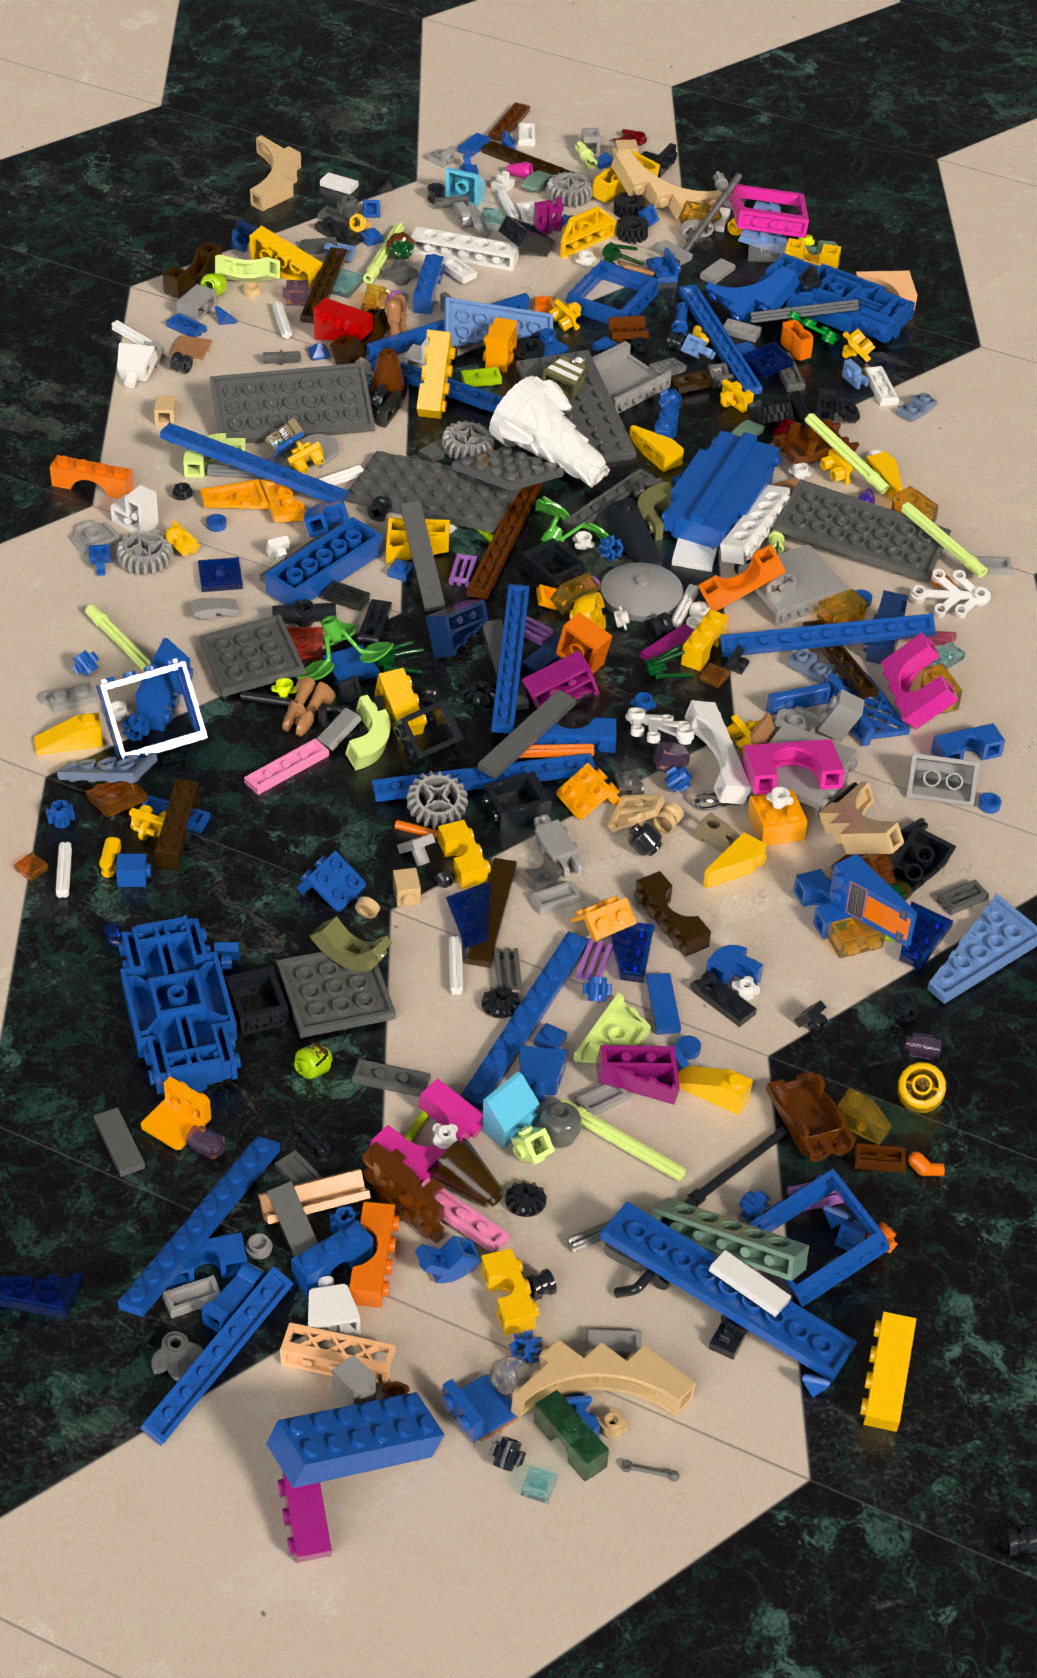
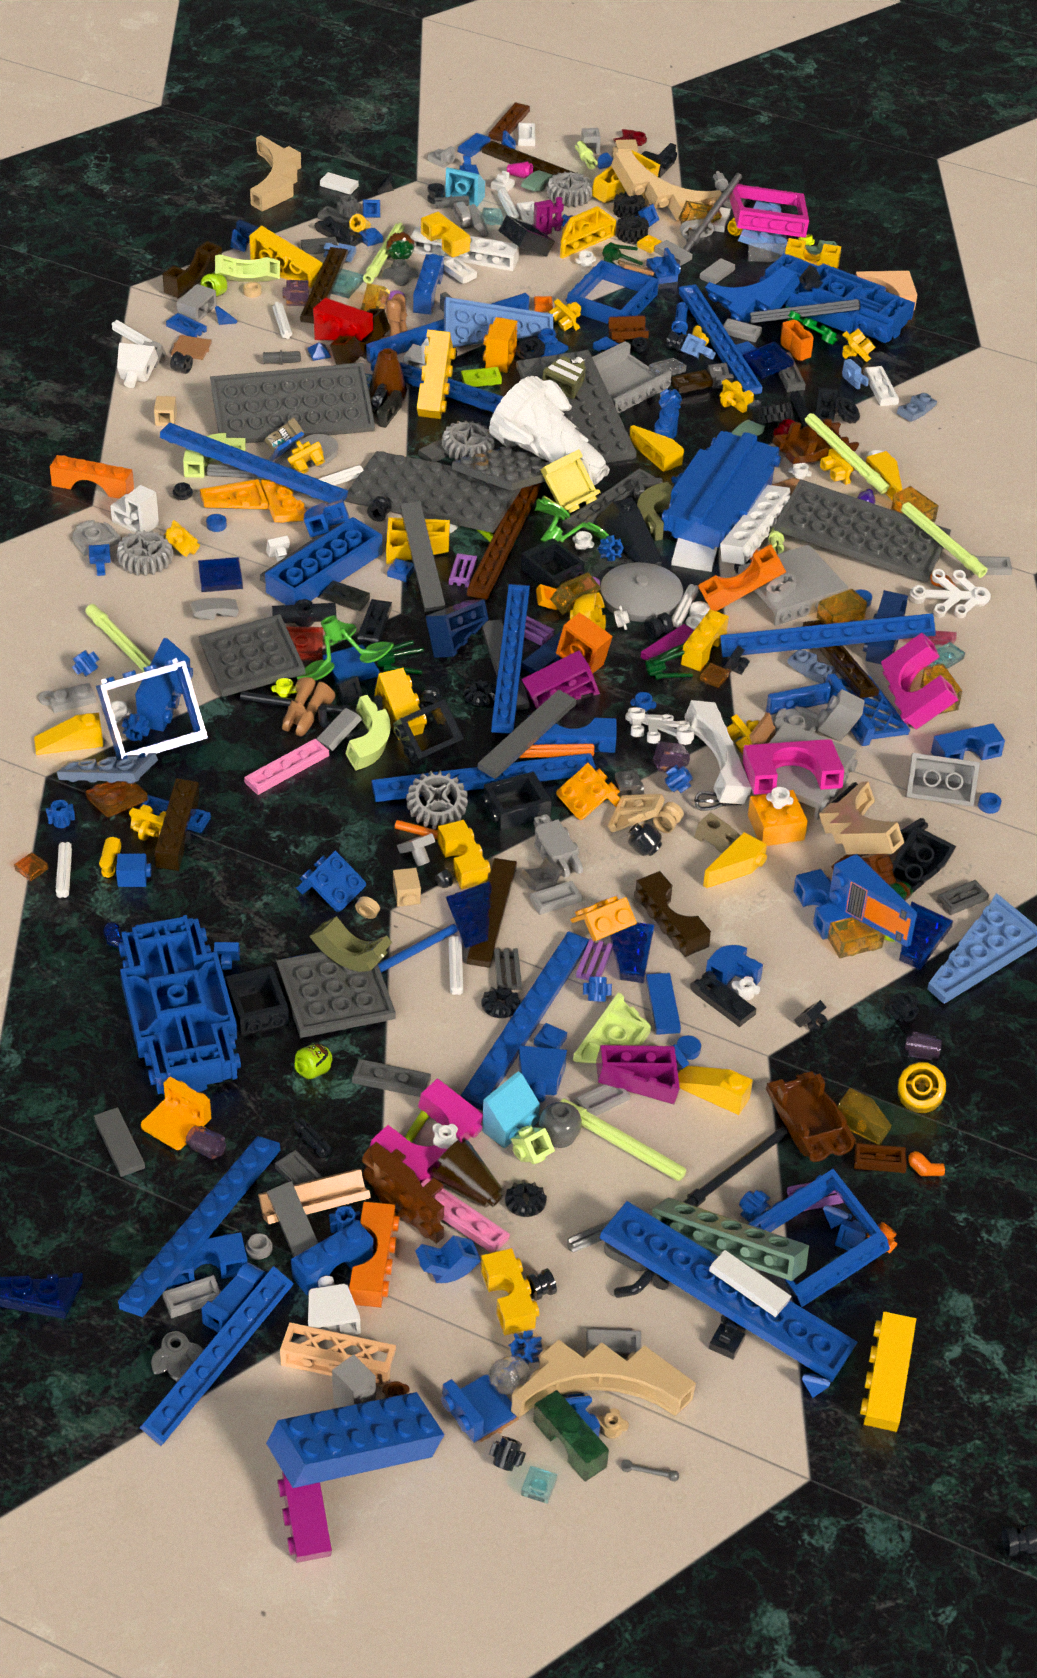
(418, 947): none -> blue bar
(454, 239): none -> yellow arch
(570, 482): none -> light yellow panel
(648, 243): none -> yellow tile

